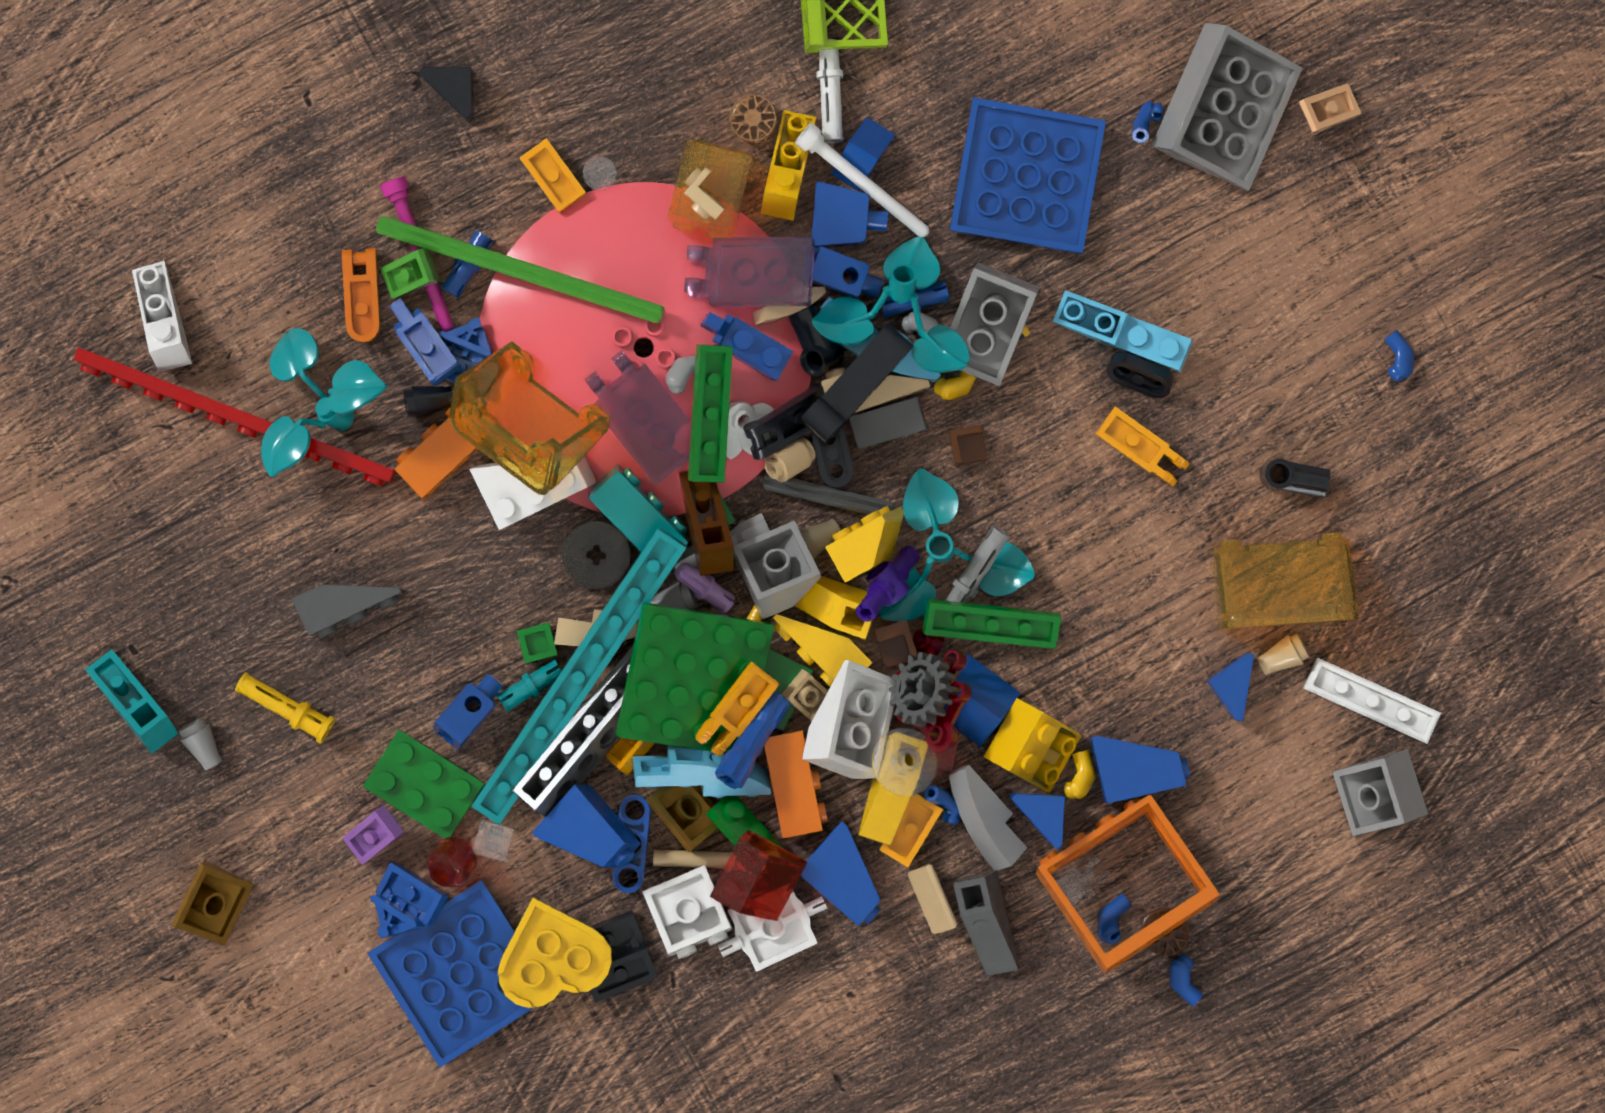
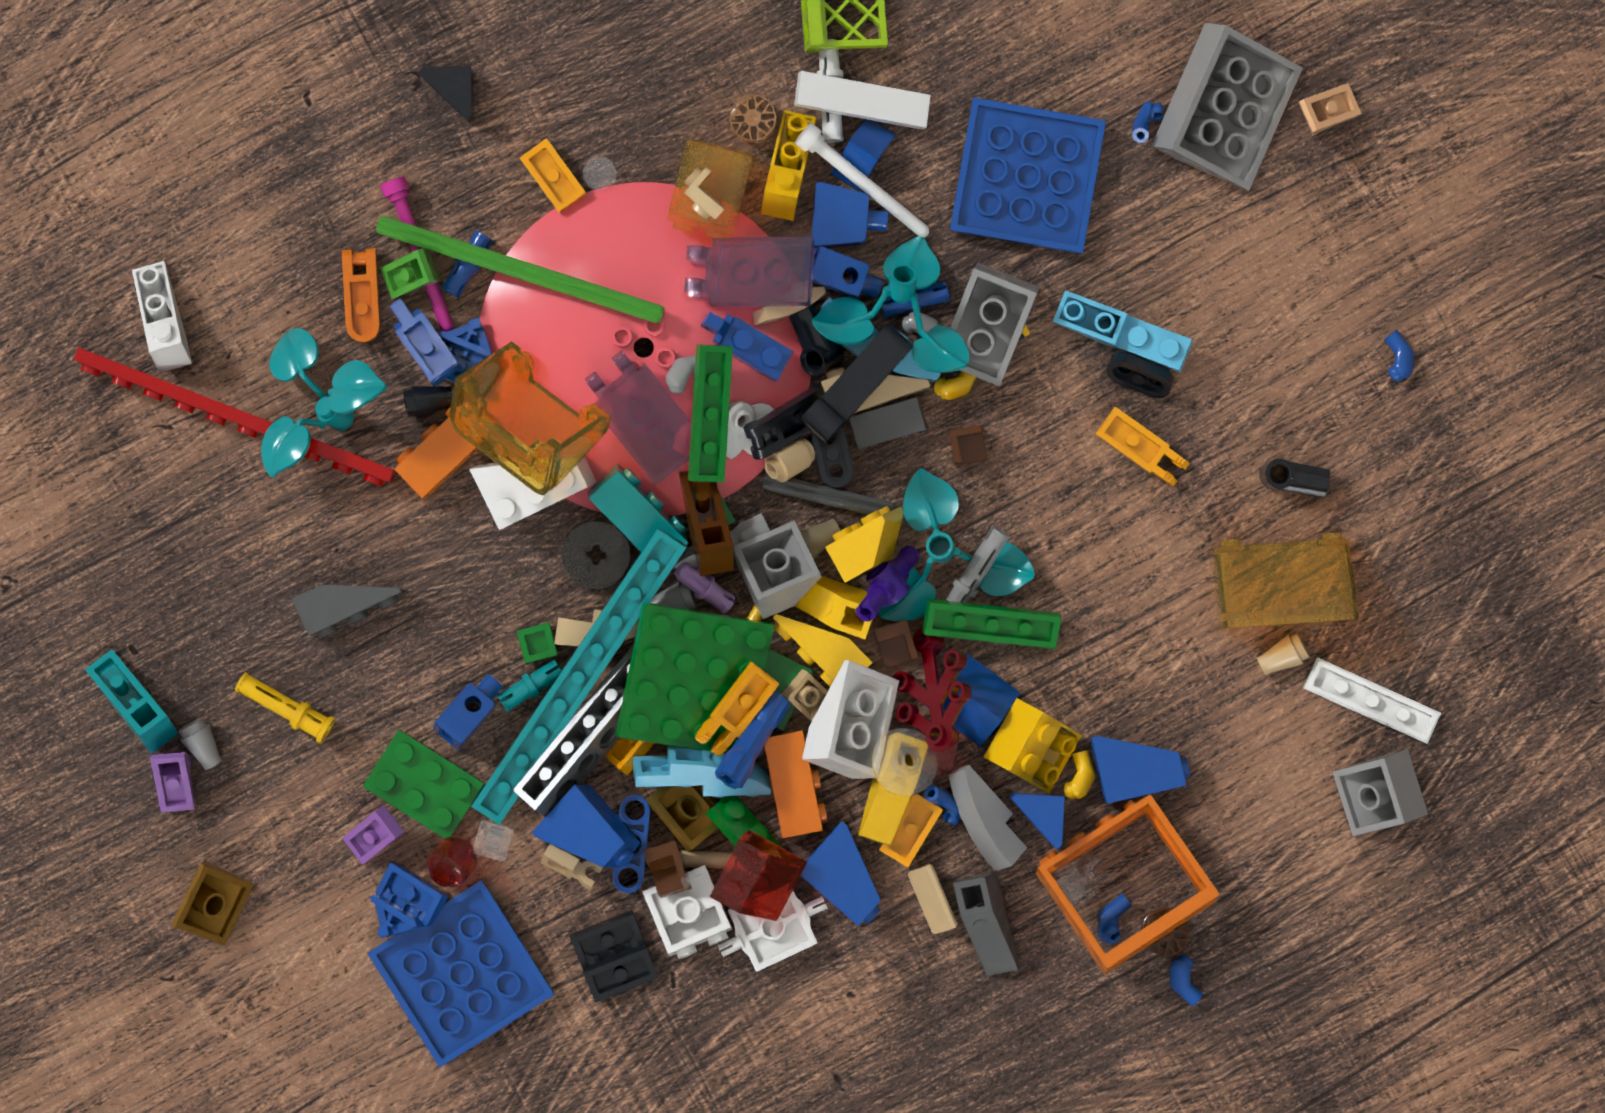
(173, 781): none -> medium lavender slope
(552, 955): yellow plate -> none
(569, 865): none -> tan plate
(668, 868): none -> reddish brown panel
(862, 100): none -> white tile
(922, 686): dark grey gear -> none
(1232, 685): blue slope -> none

